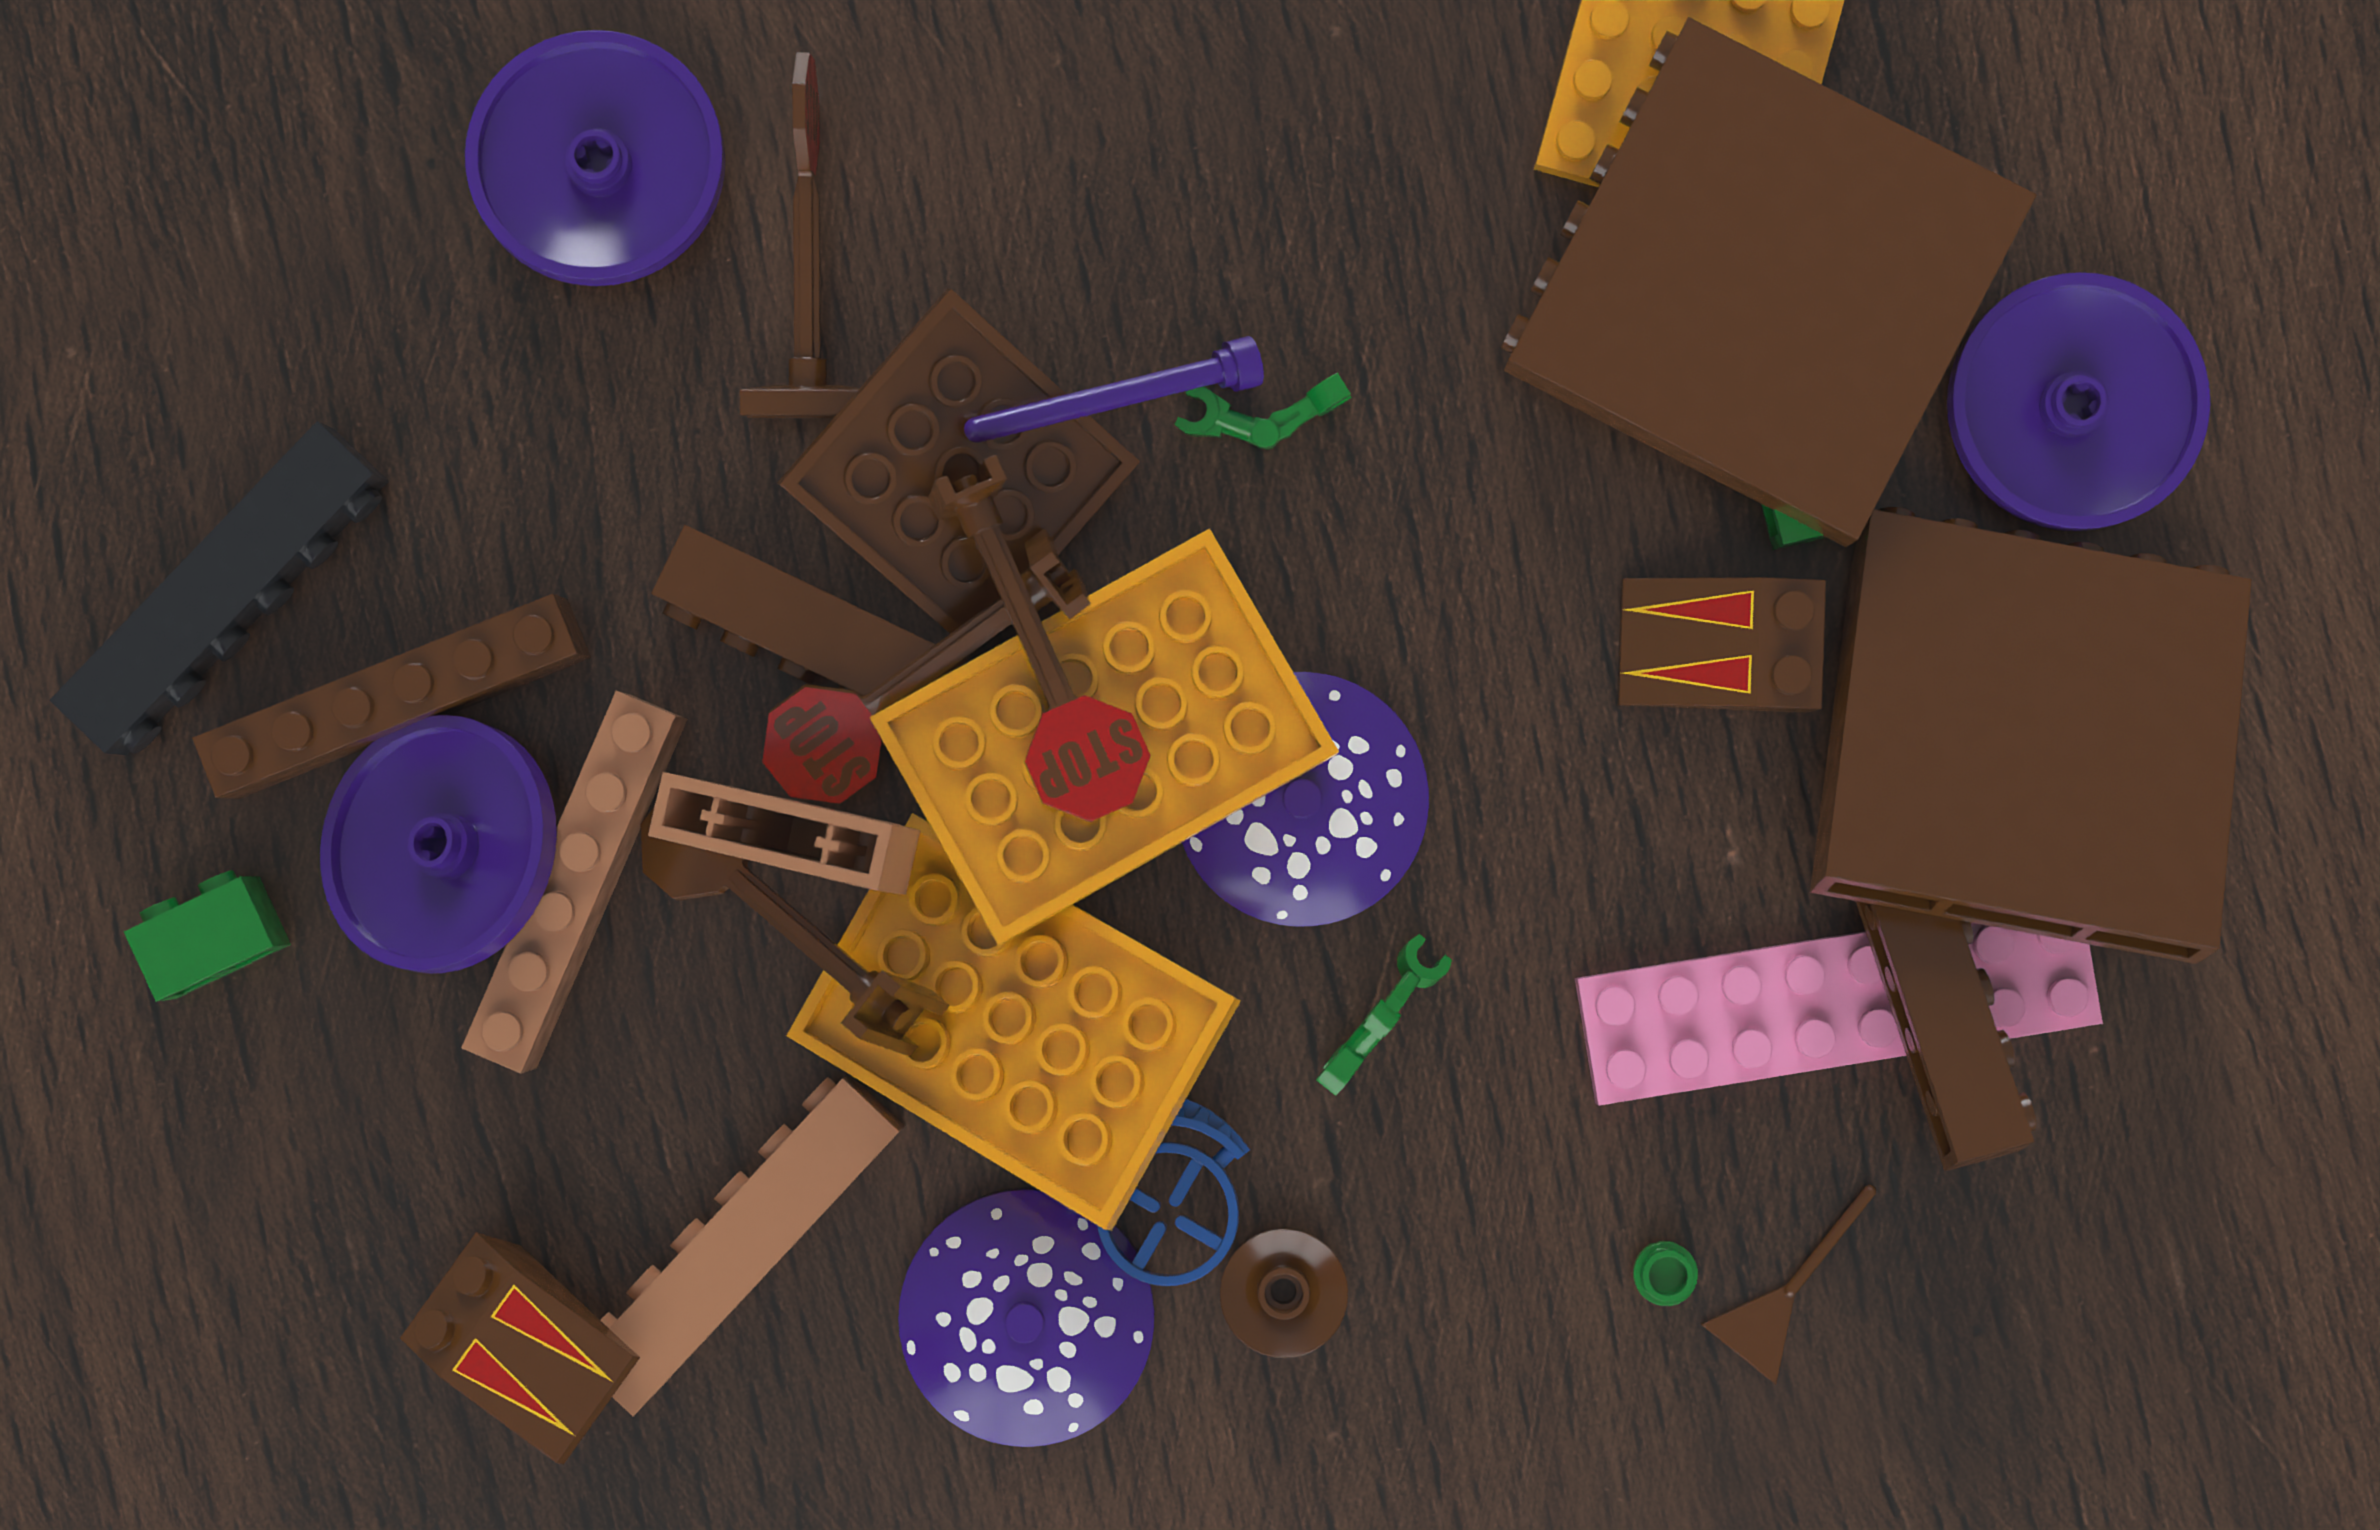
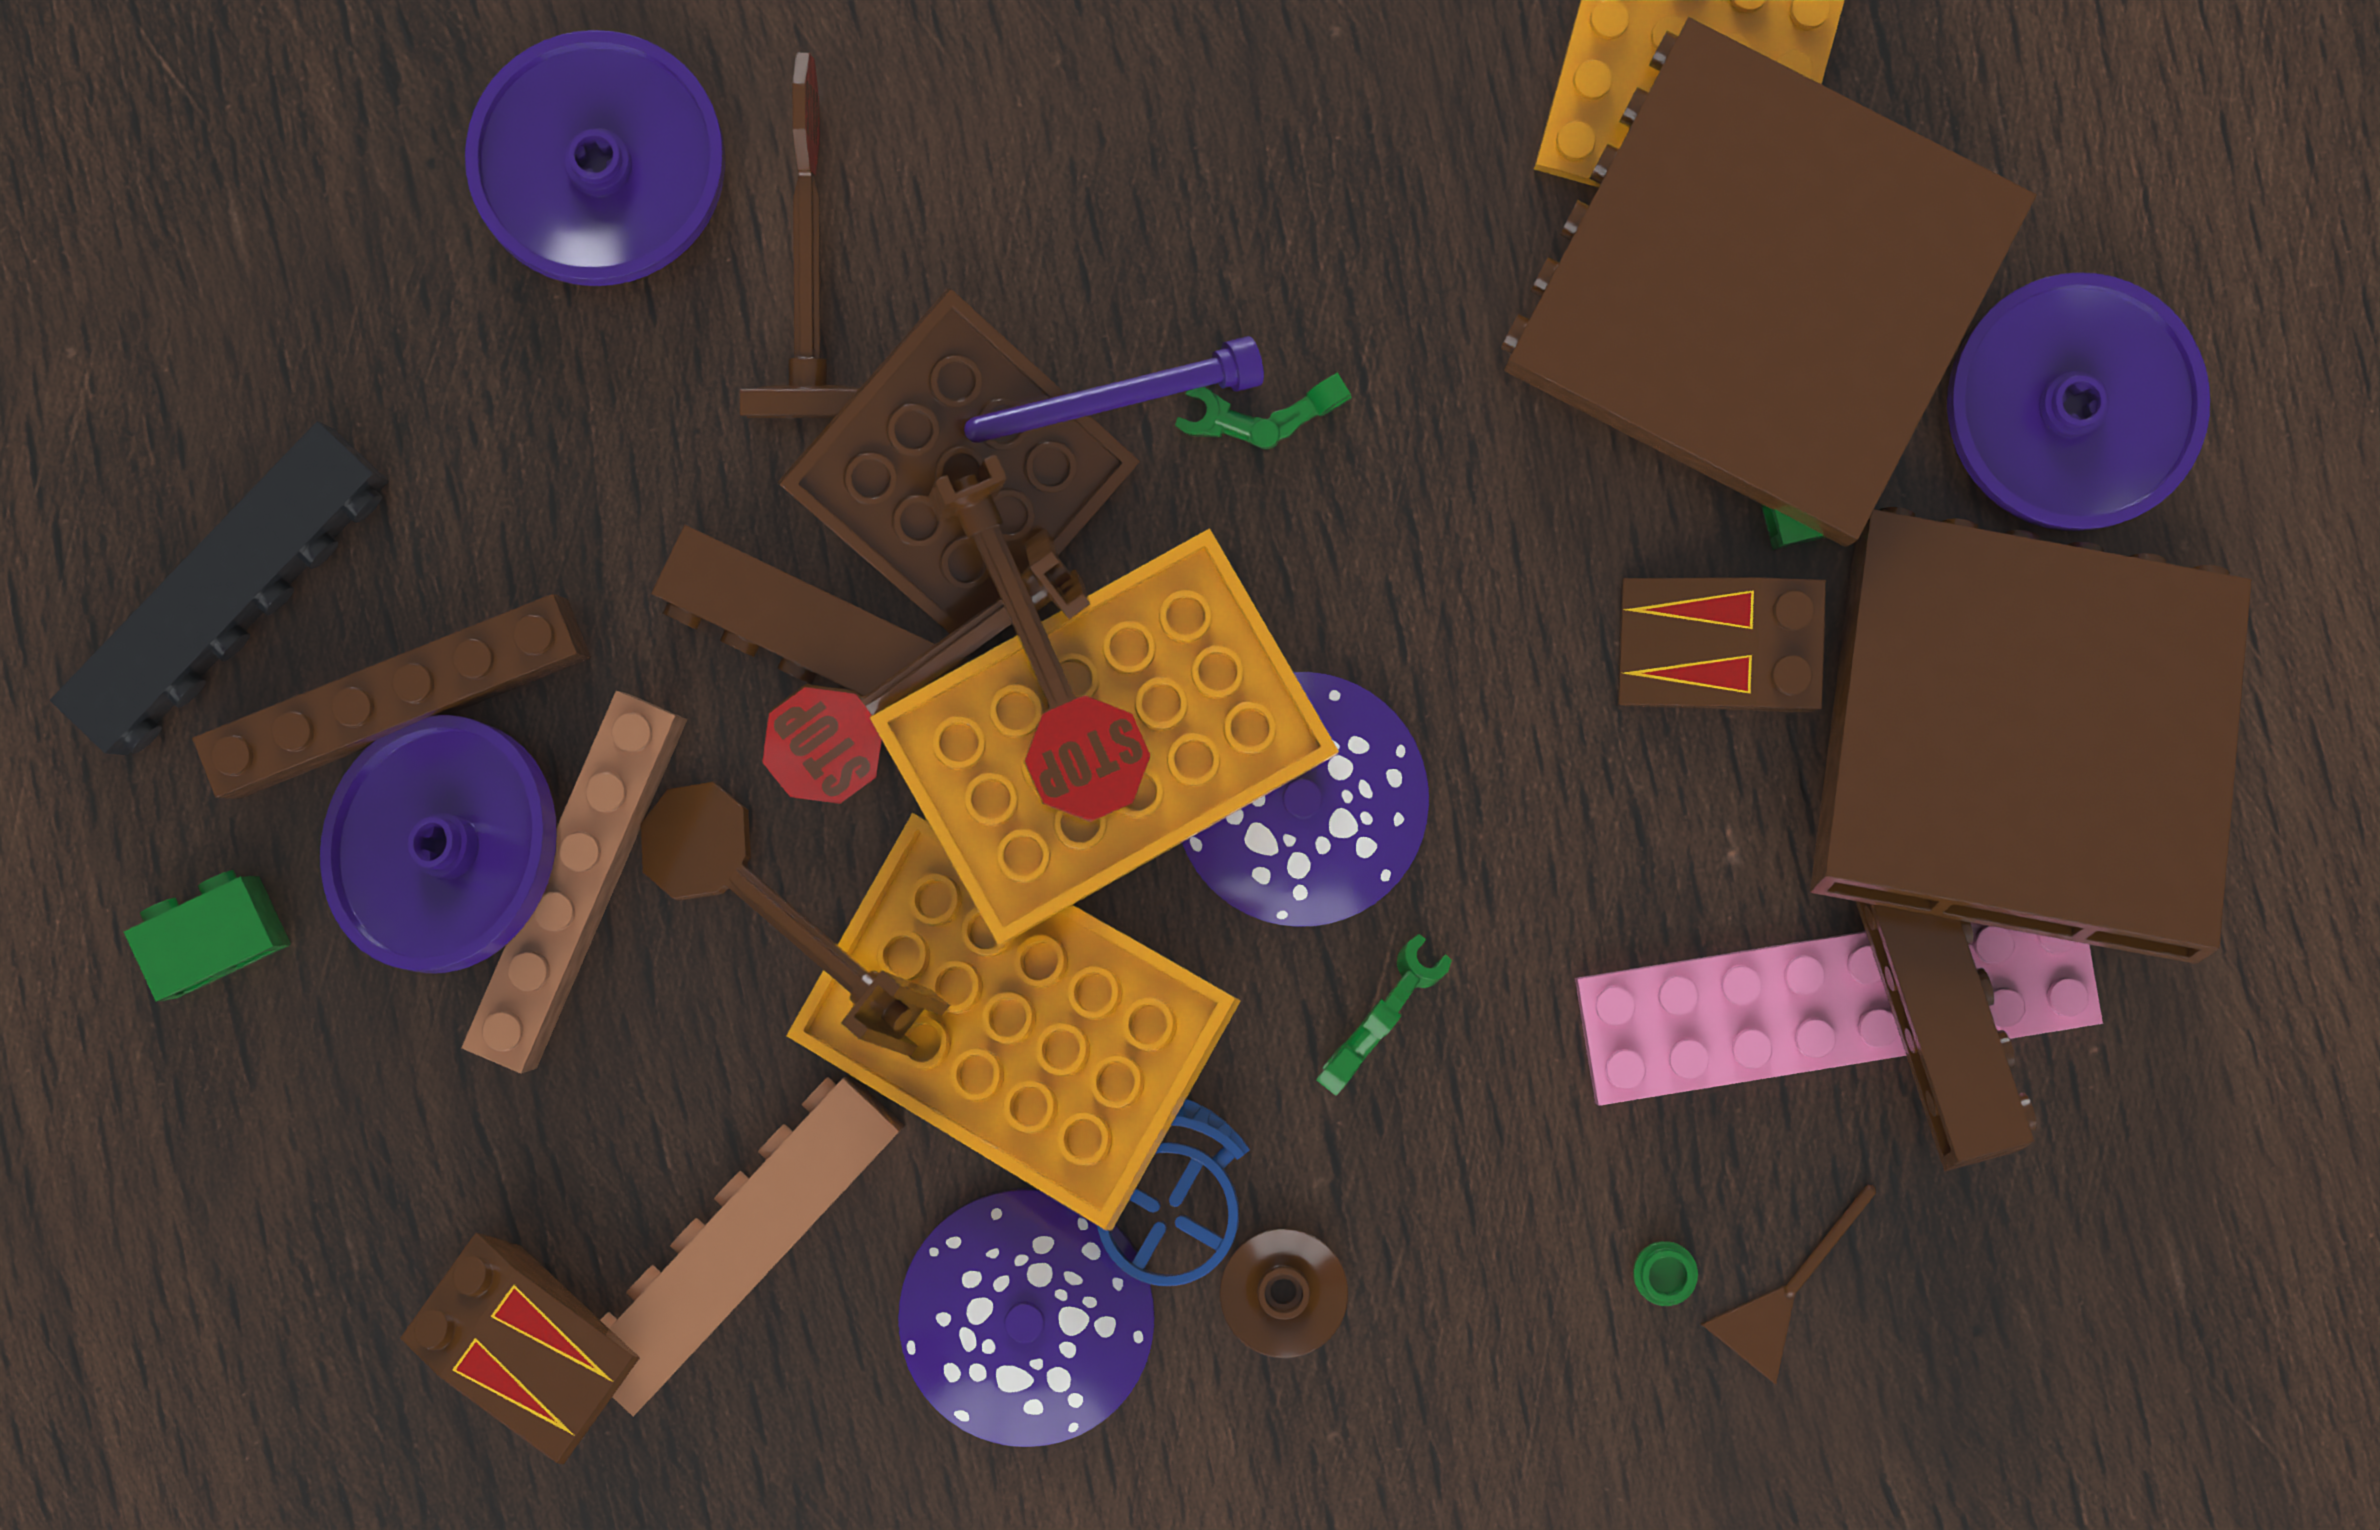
(785, 833): nougat brick -> none

